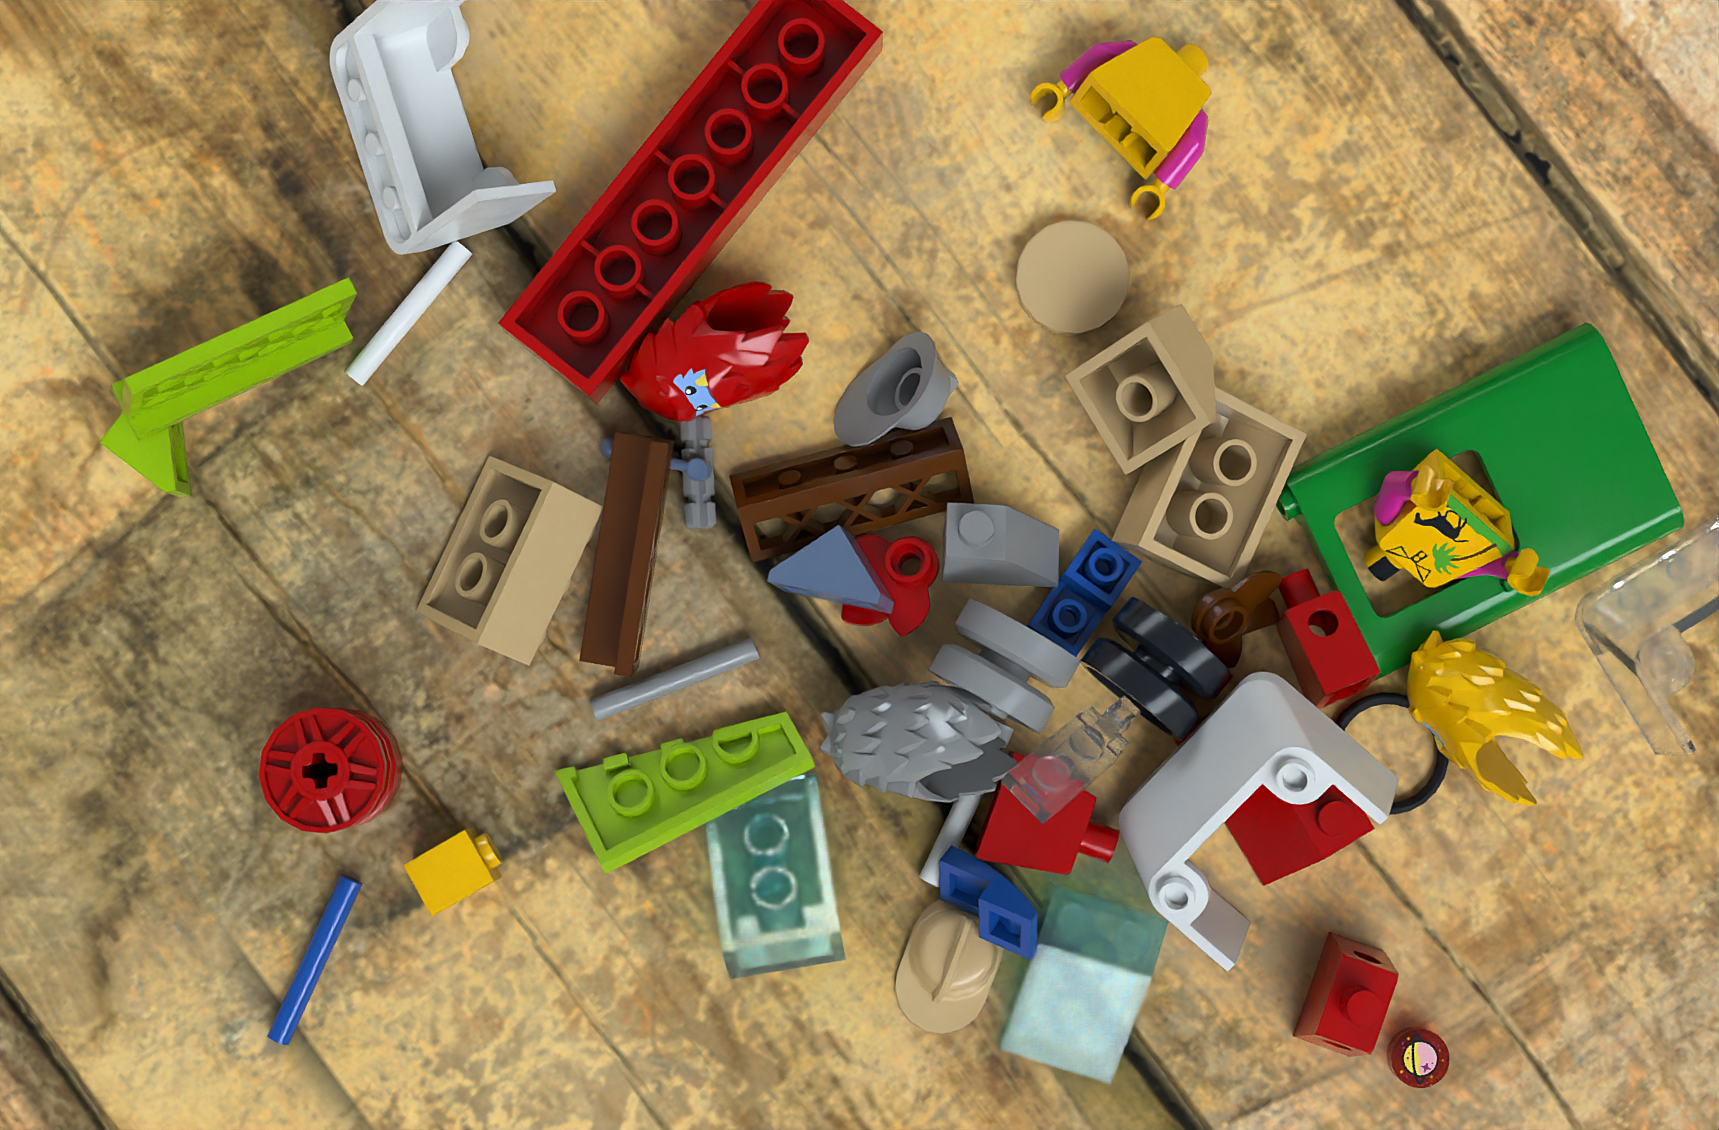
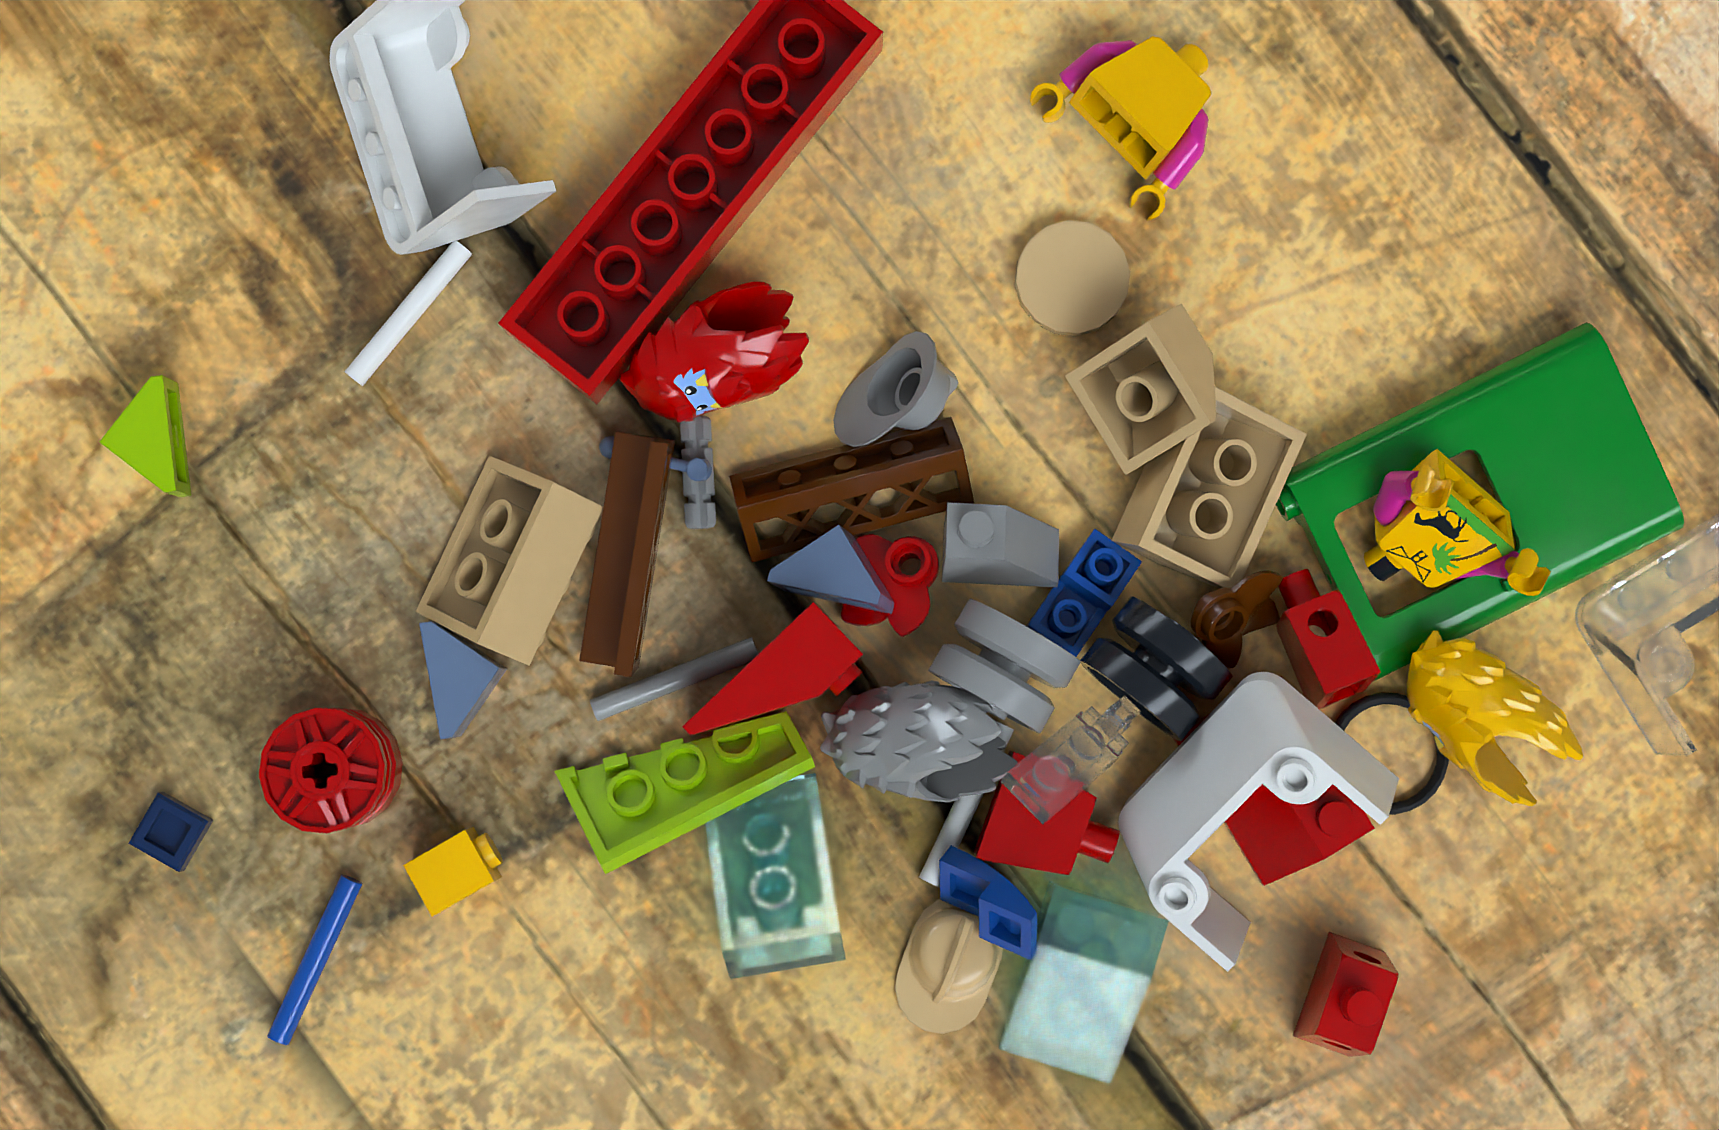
(170, 831): none -> dark blue tile
(236, 361): lime fence -> none
(458, 678): none -> sand blue slope
(790, 670): none -> red slope
(1418, 1057): clear red tile -> none

